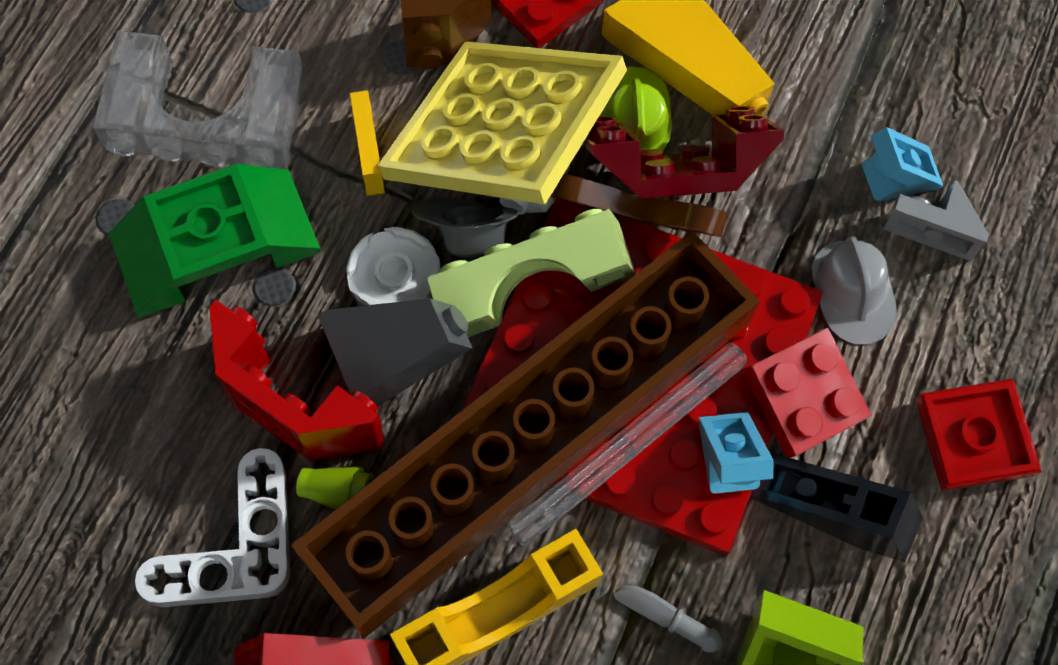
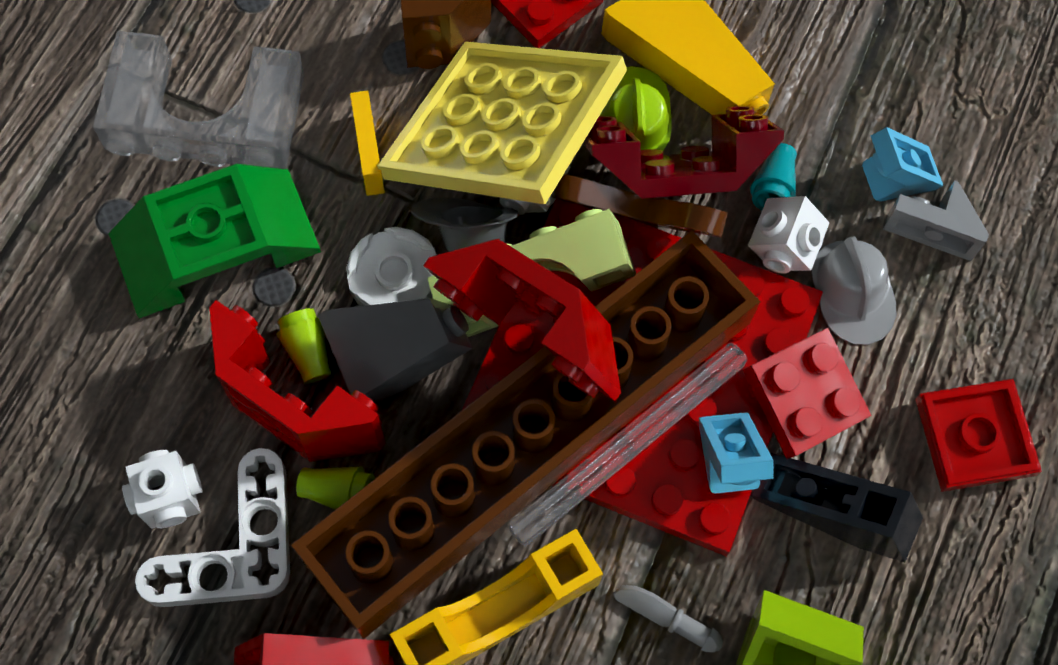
(173, 500): none -> white brick
(305, 344): none -> lime cone
(494, 275): none -> red slope
(776, 176): none -> teal cone
(788, 234): none -> white brick

